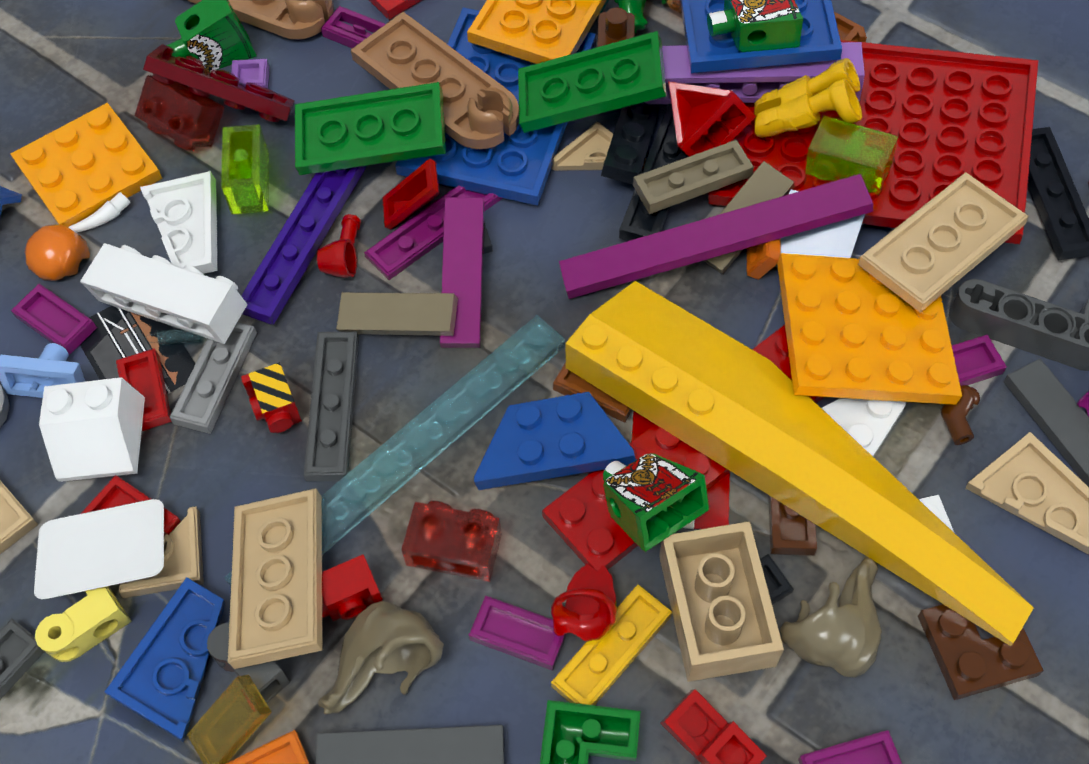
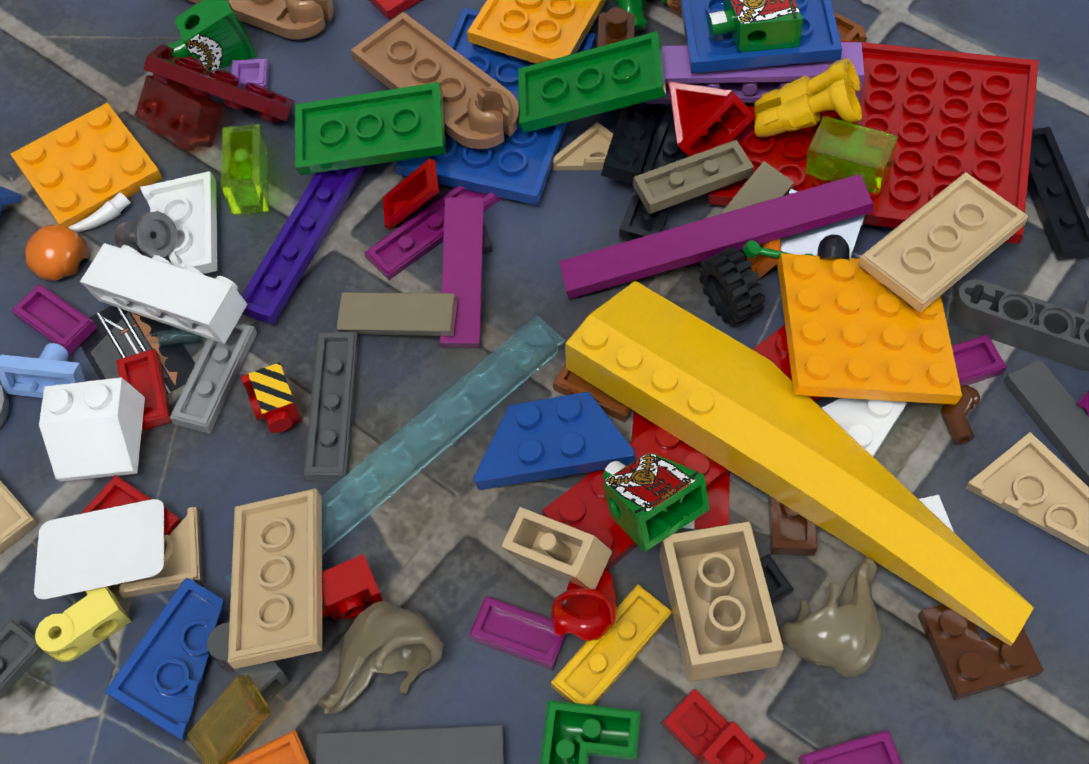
(152, 234): none -> flat silver piece
(340, 256): red bar -> none
(347, 34): magenta tile -> none
(452, 540): clear red brick -> none
(557, 548): none -> tan brick
(731, 286): none -> black tyre
(752, 249): none -> green hinge
(833, 247): none -> black hinge

